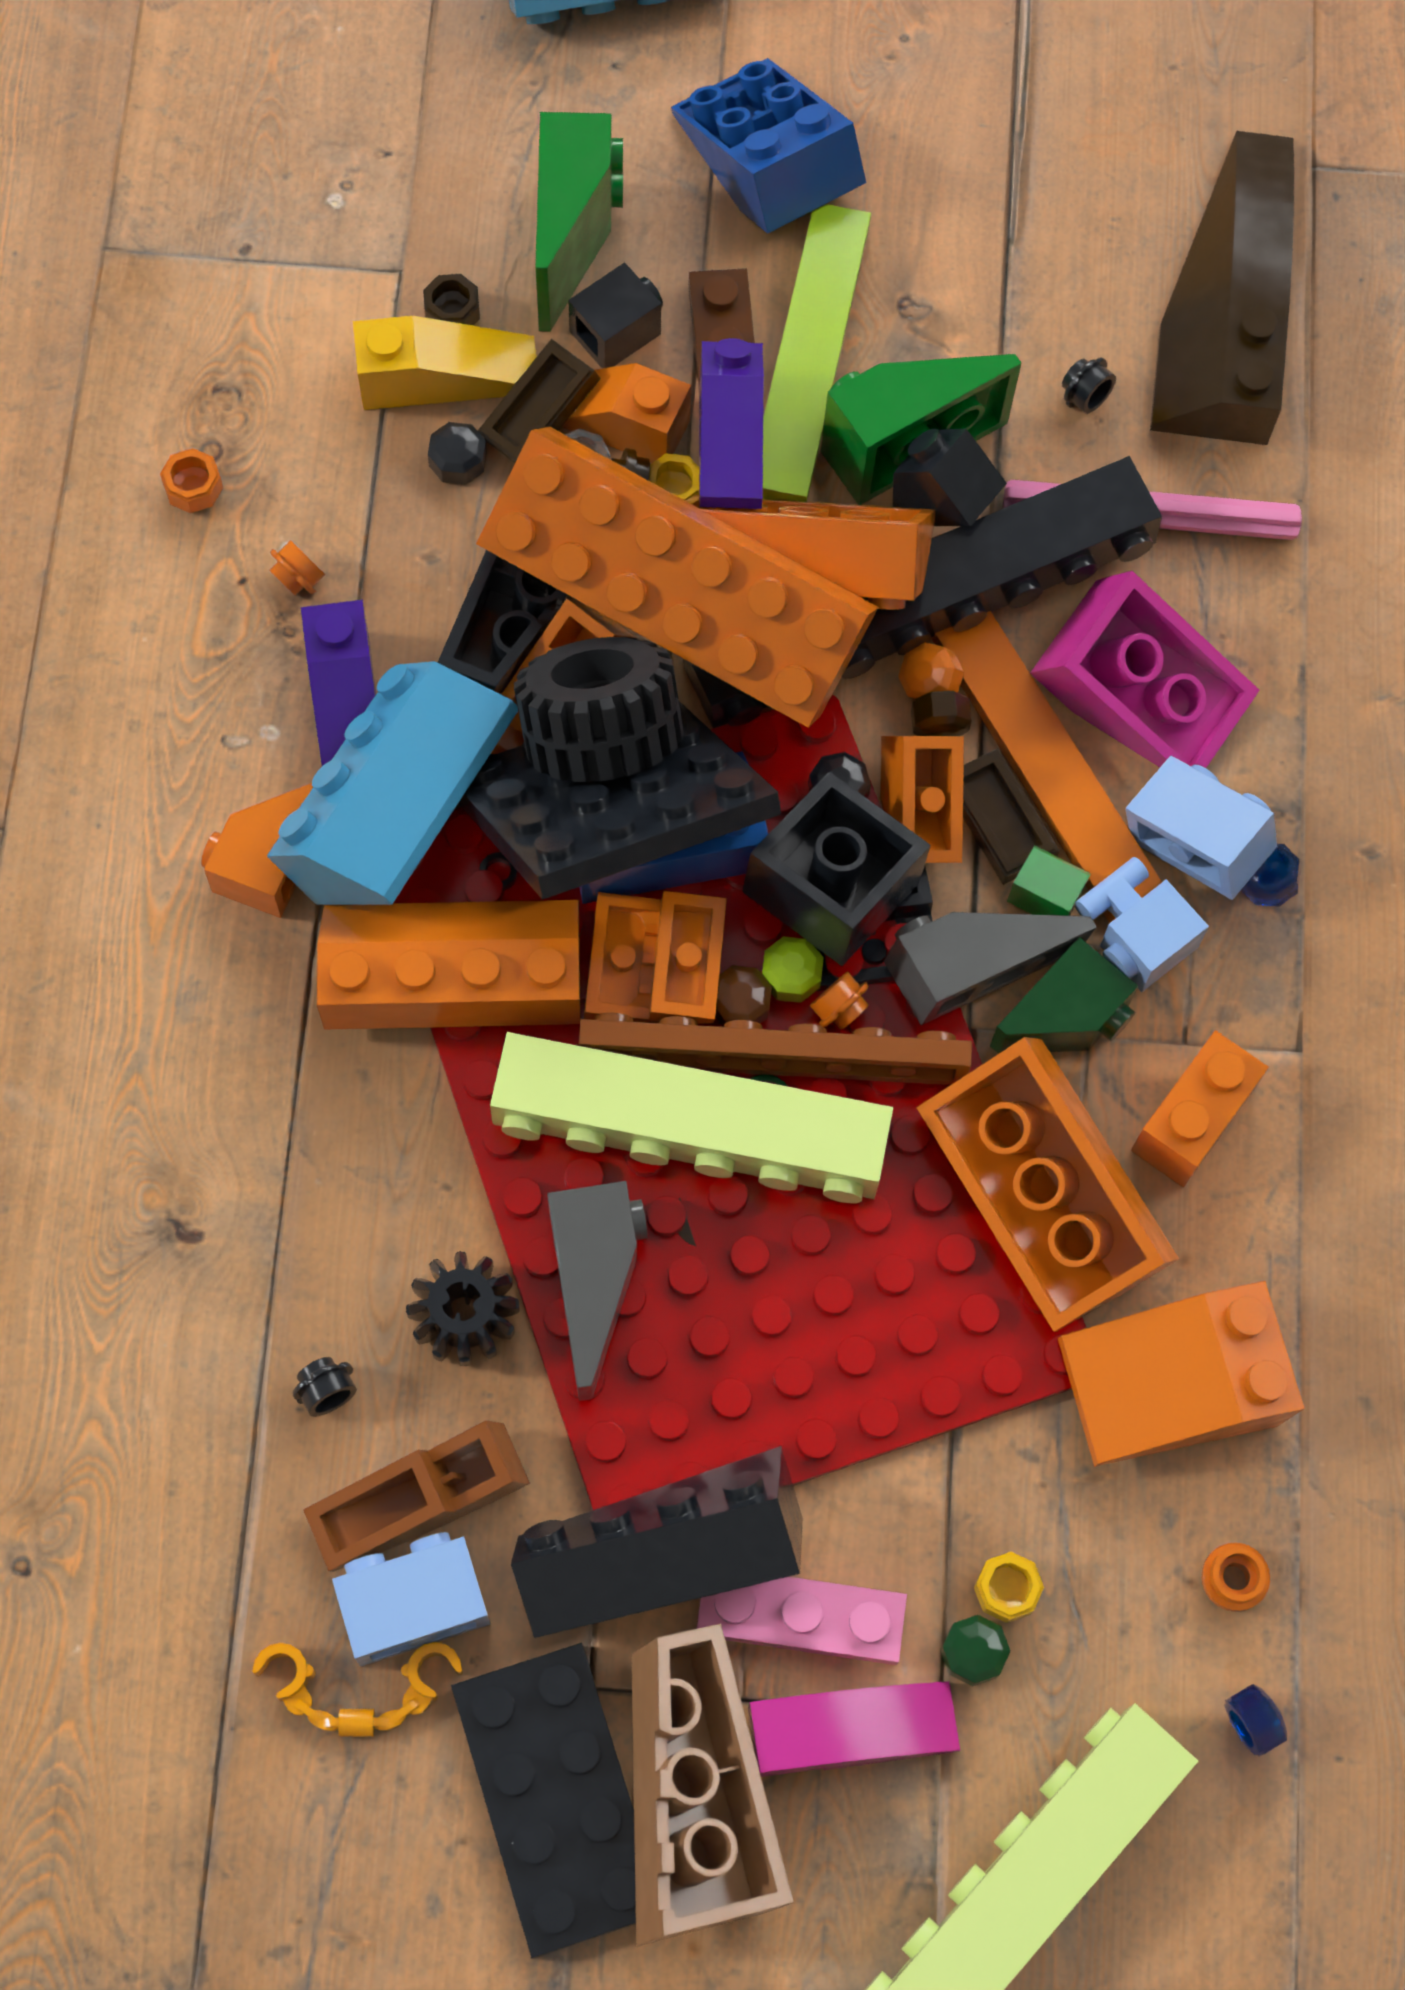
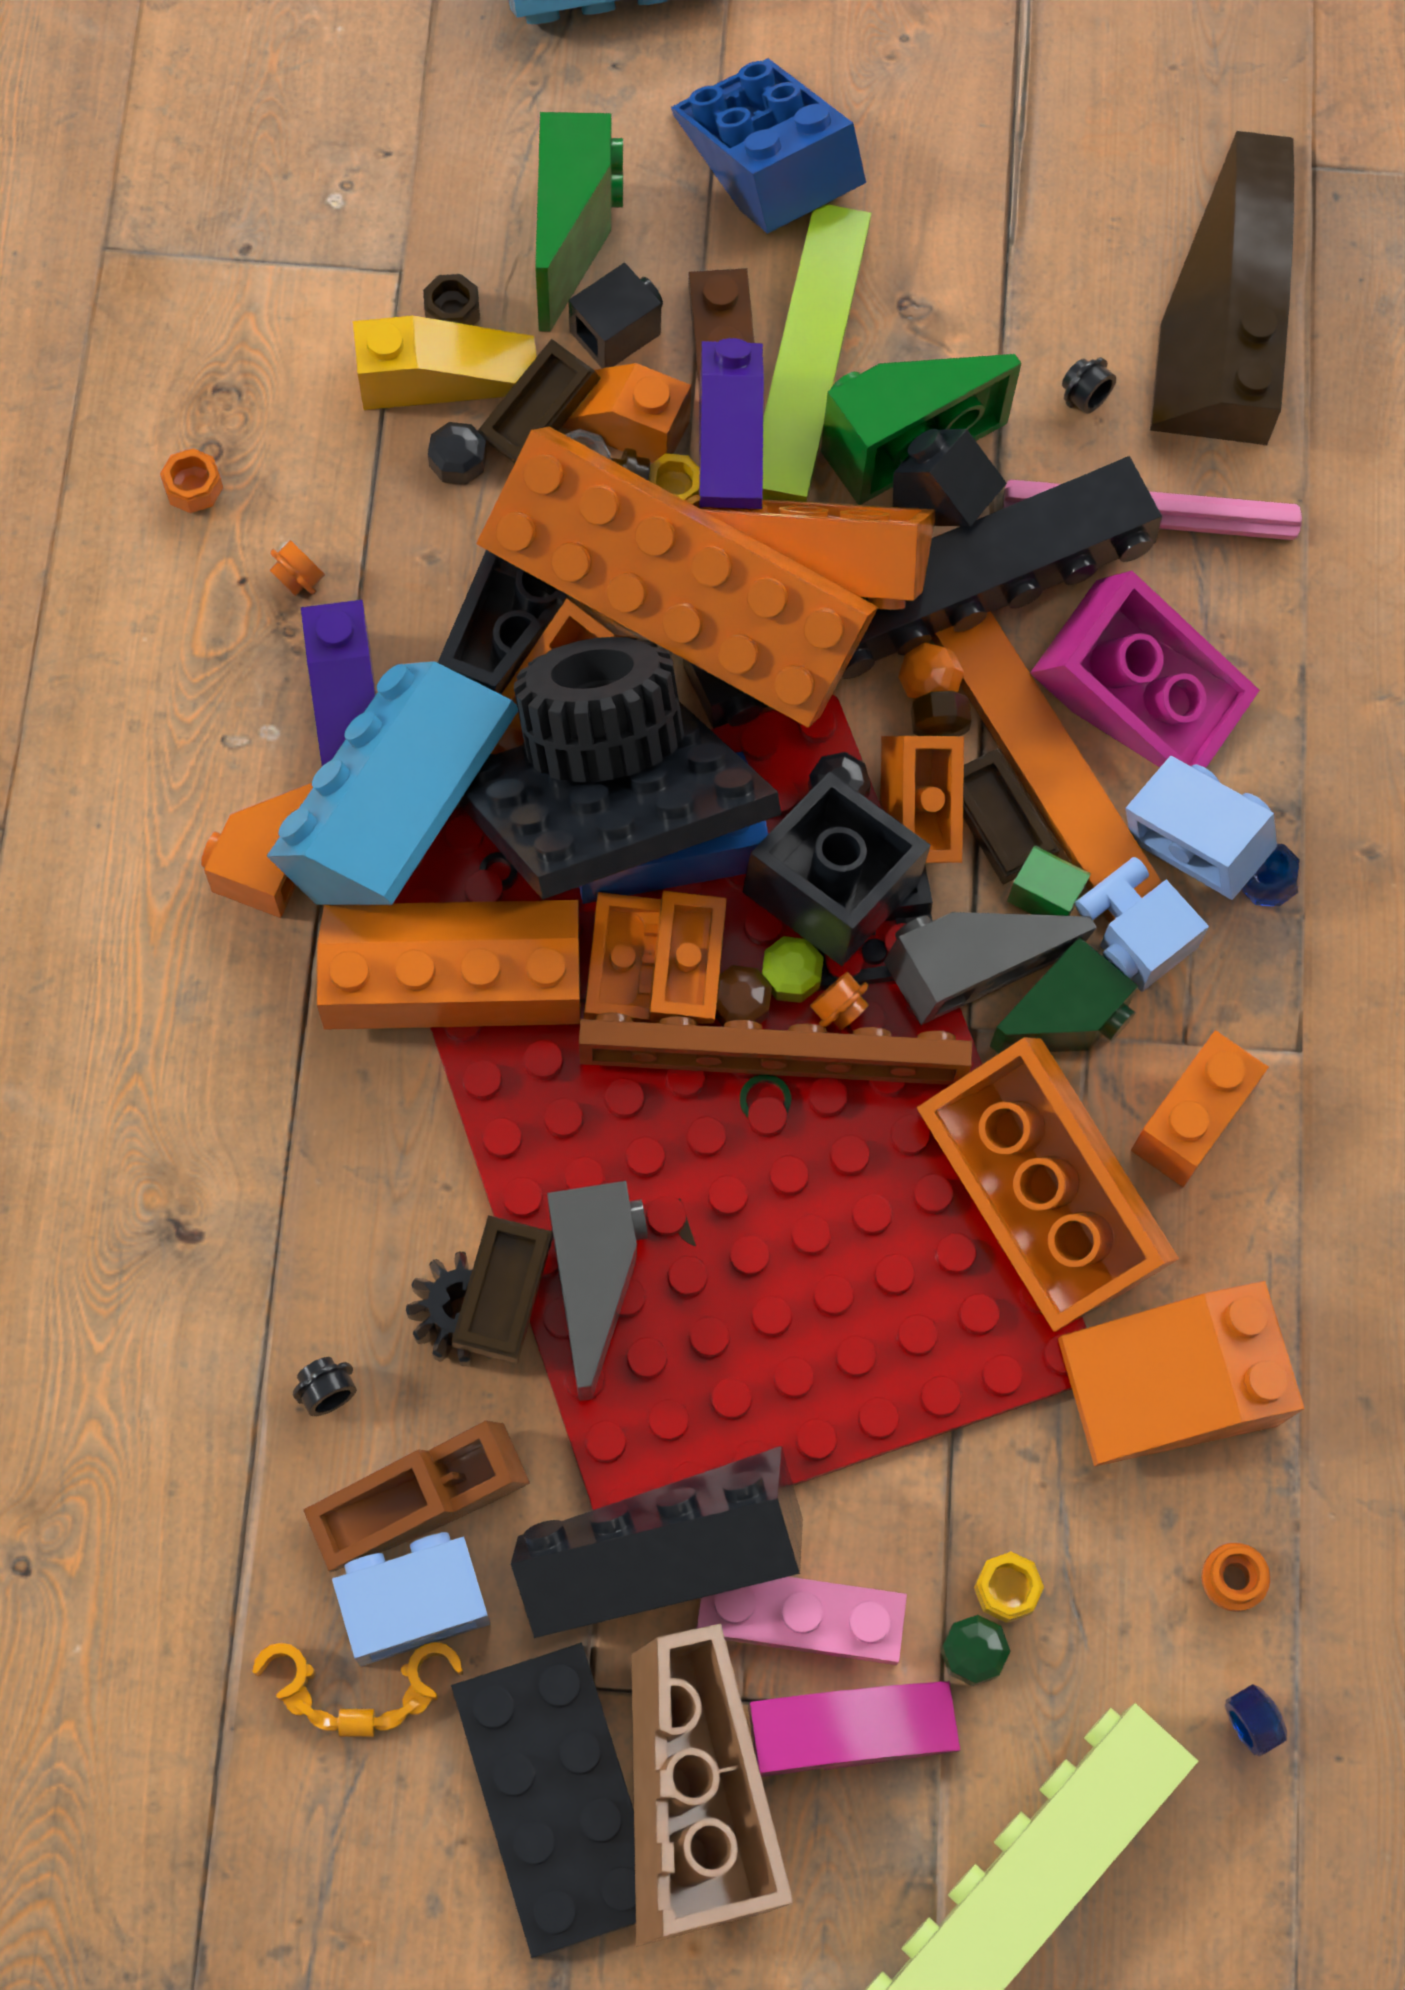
(502, 1289): none -> dark brown tile
(690, 1117): yellowish green brick -> none

